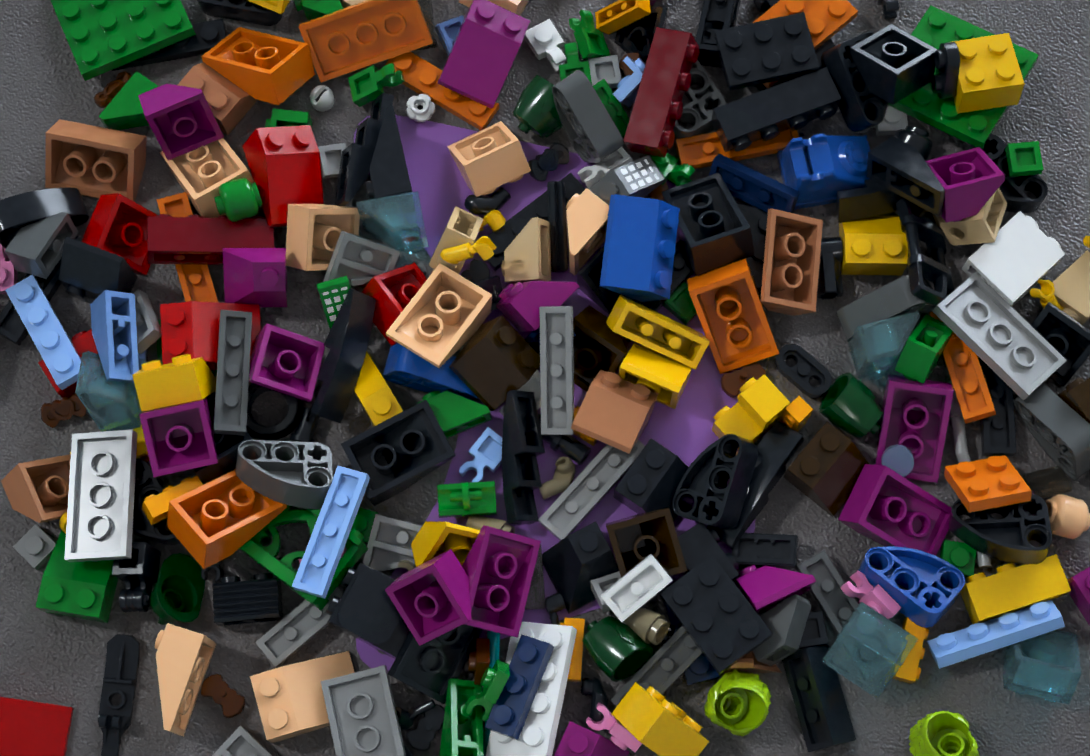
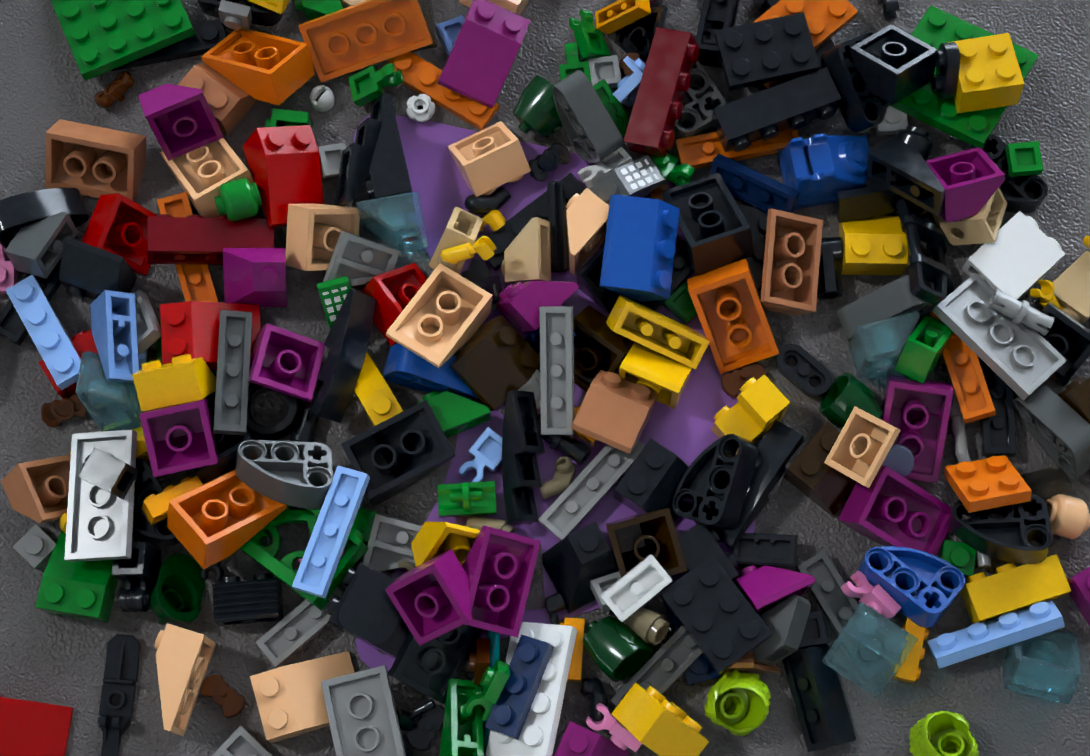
(108, 473): none -> brick
(125, 108): green slope -> none
(235, 15): none -> light grey plate
(546, 42): white plate -> none
(796, 414): light orange piece -> none
(862, 446): none -> light nougat slope
(1020, 312): none -> light grey pin

